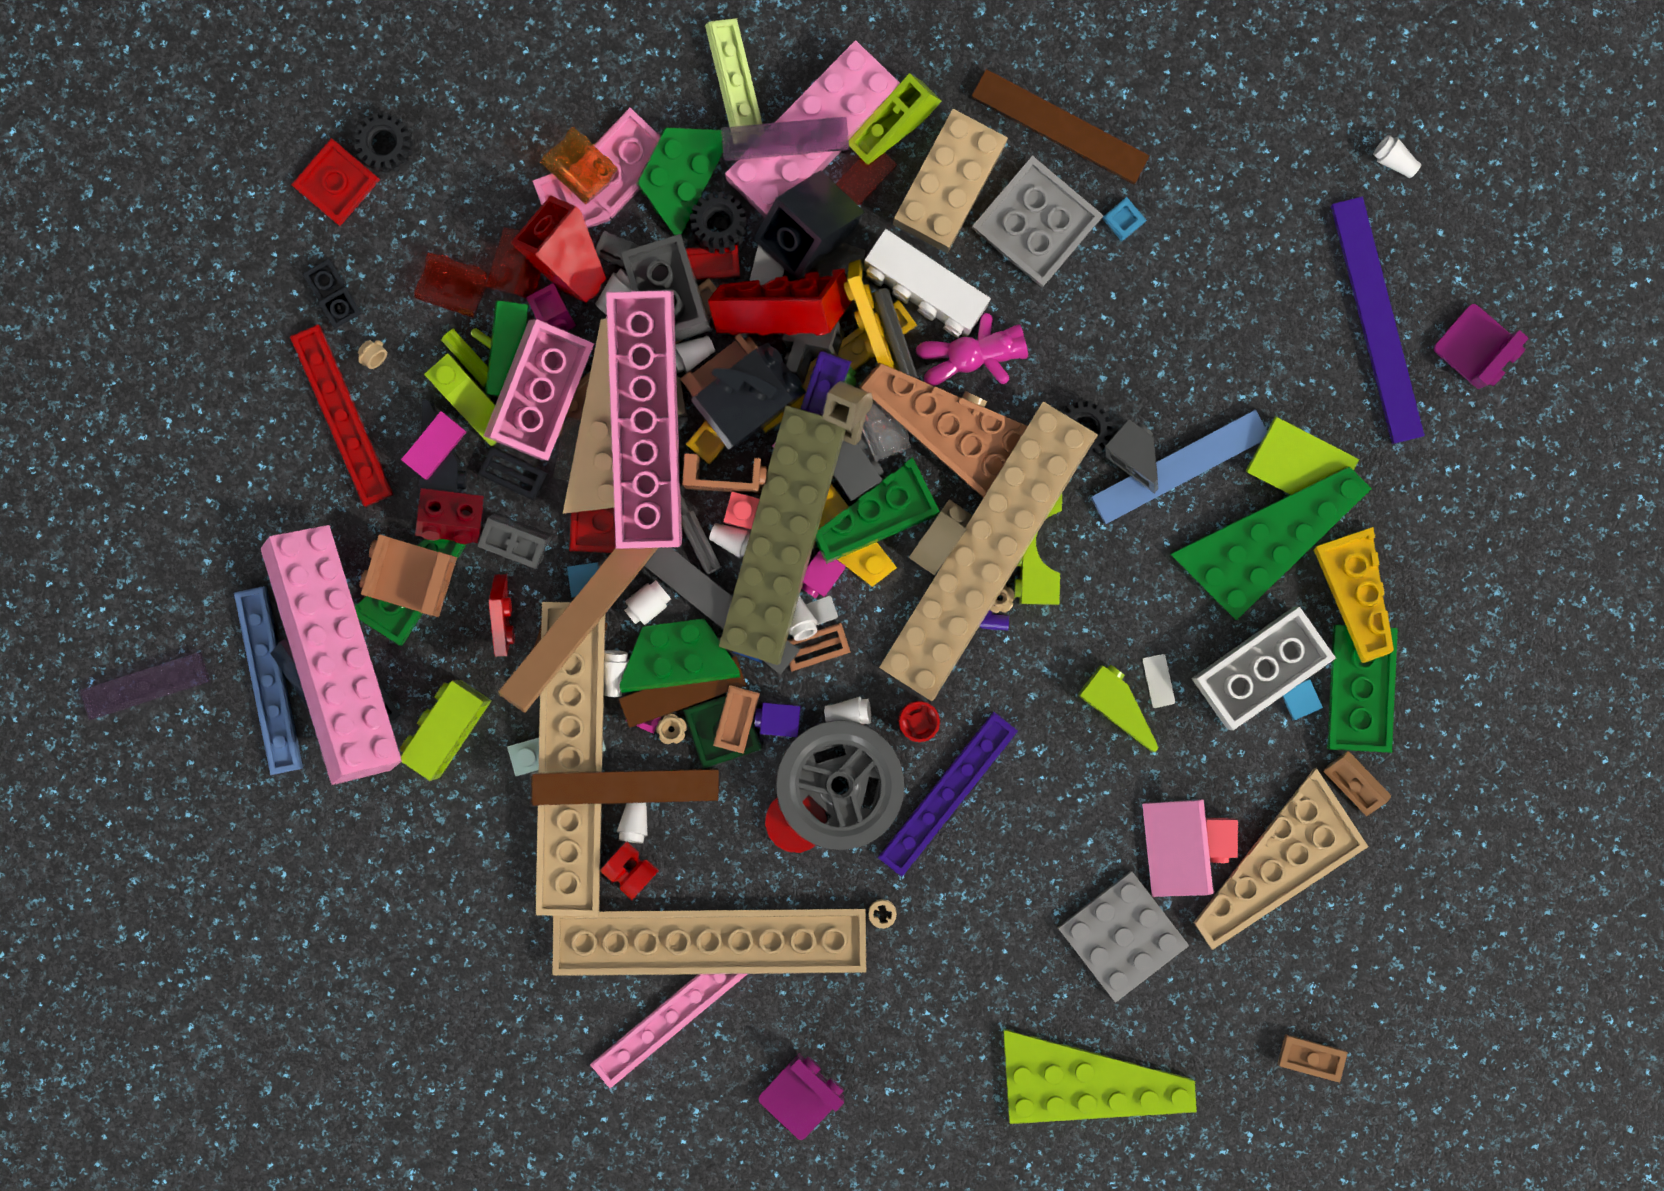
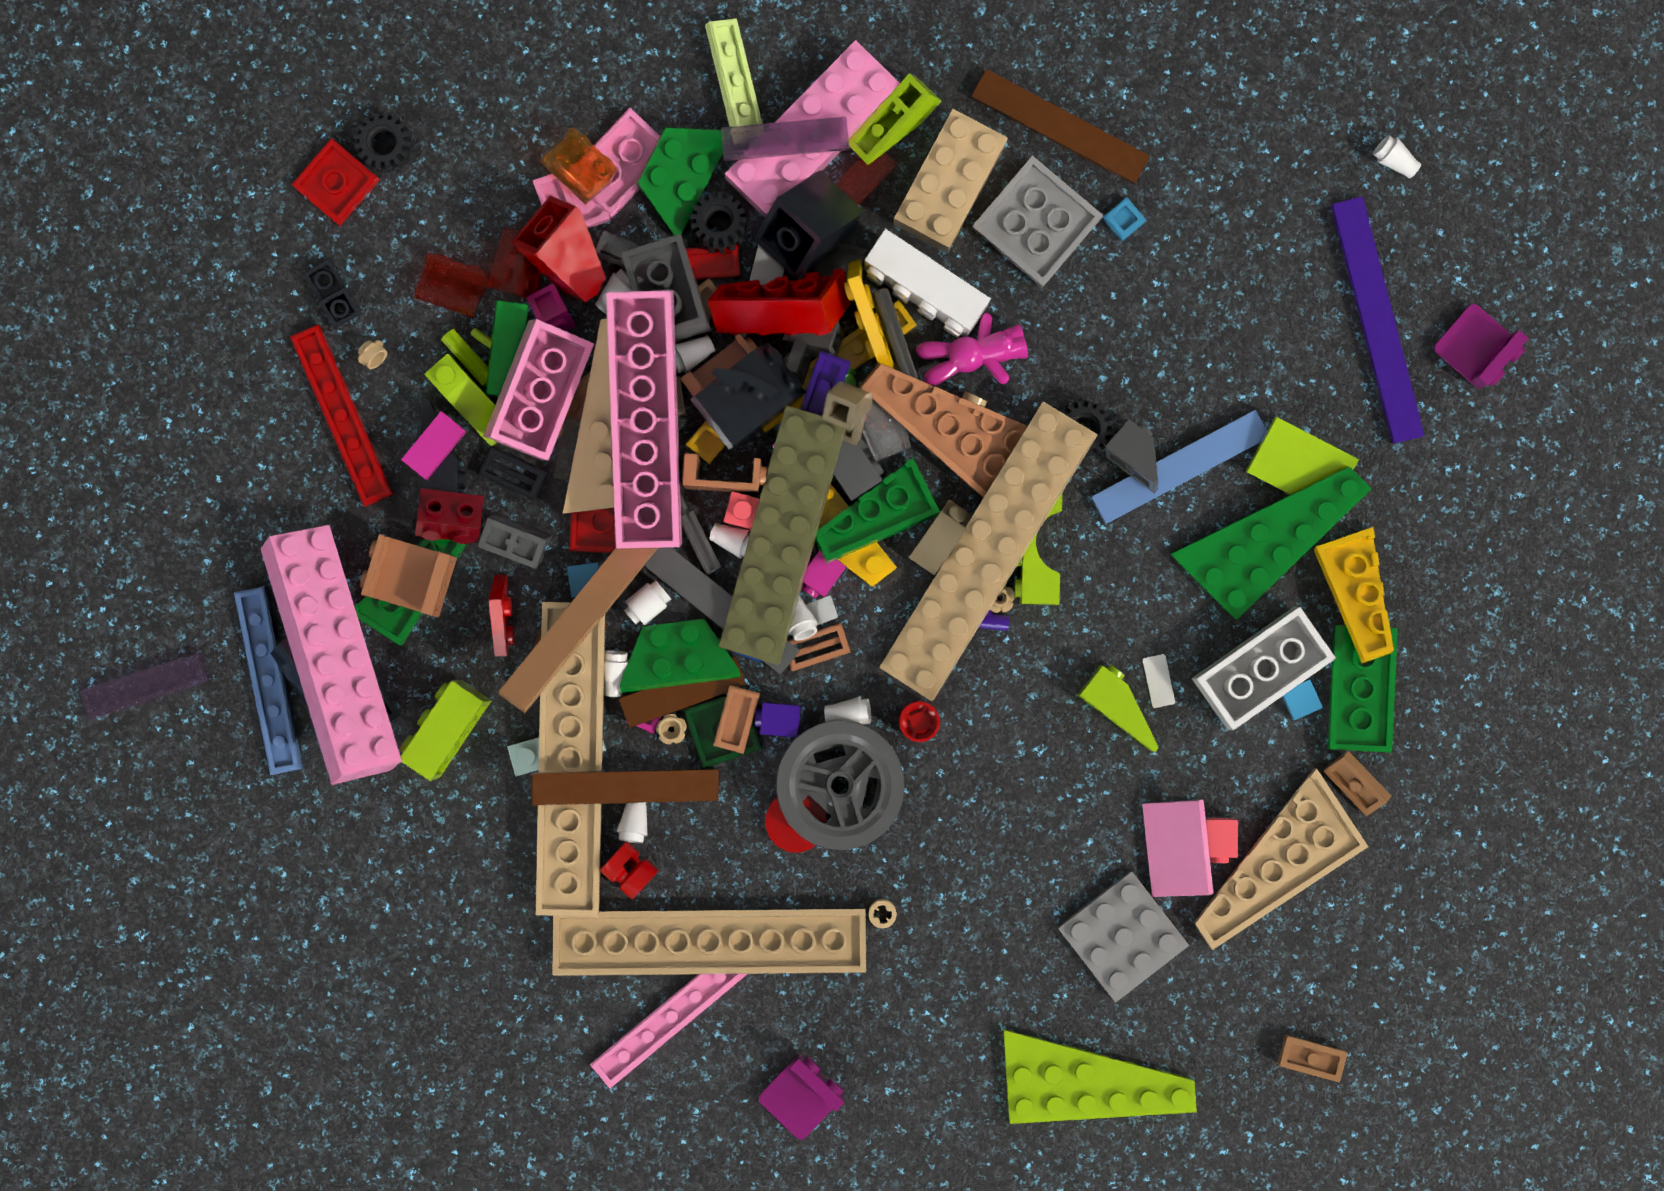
(947, 794): dark purple tile -> none

